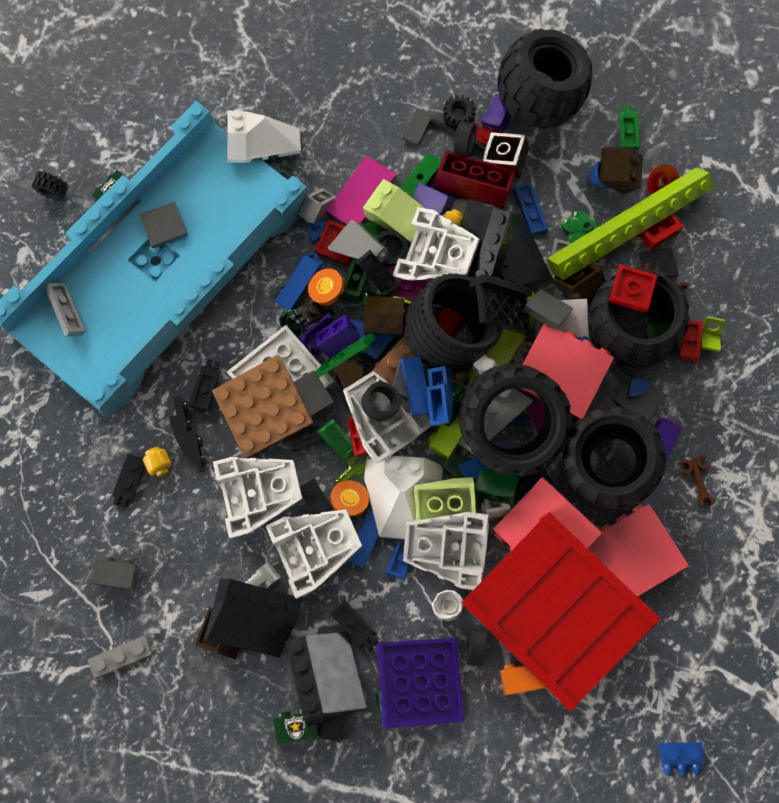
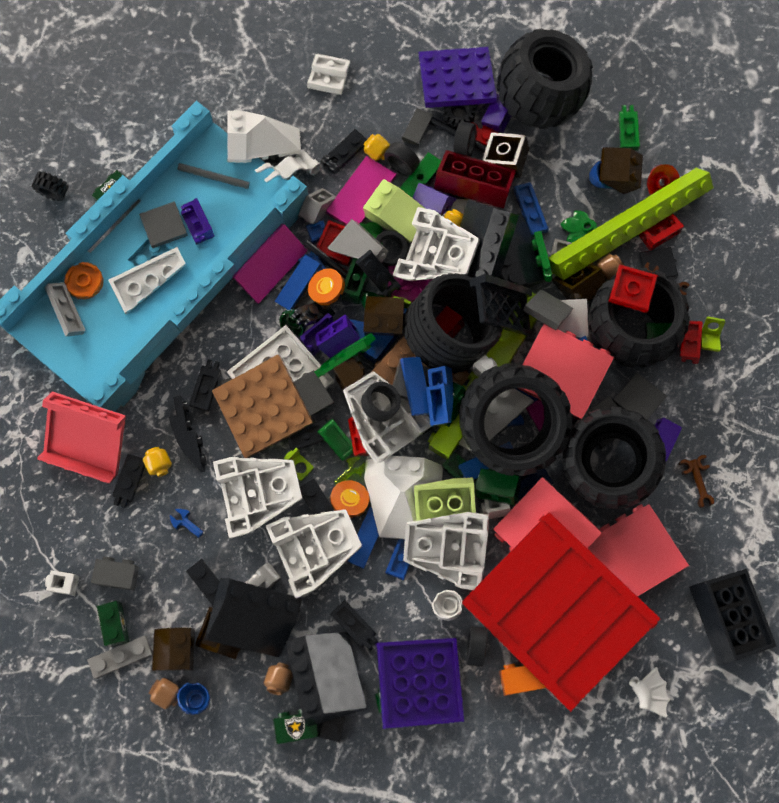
(70, 584): none -> white brick
(82, 437): none -> coral panel
(84, 280): none -> orange tile
(113, 624): none -> dark green brick
(143, 280): none -> white wing
(164, 693): none -> medium nougat head
(173, 649): none -> dark brown slope
(186, 523): none -> blue bar
(193, 698): none -> blue hair
(196, 221): none -> dark purple hinge
(204, 579): none -> black hinge
(214, 176): none -> dark grey bar
(270, 263): none -> dark pink tile
(278, 679): none -> medium nougat head
(290, 165): none -> white flag
(297, 458): none -> lime bracket
(325, 258): none -> black bar
(328, 74): none -> white slope
(344, 151): none -> black plate
(376, 147): none -> yellow head
(401, 159): none -> black tyre
(457, 77): none -> dark purple plate
(542, 259): none -> green hinge
(609, 265): none -> medium nougat head
(637, 387): blue tile -> none
(651, 692): none -> white arm
(681, 755): blue plate -> none
(732, 617): none -> black slope

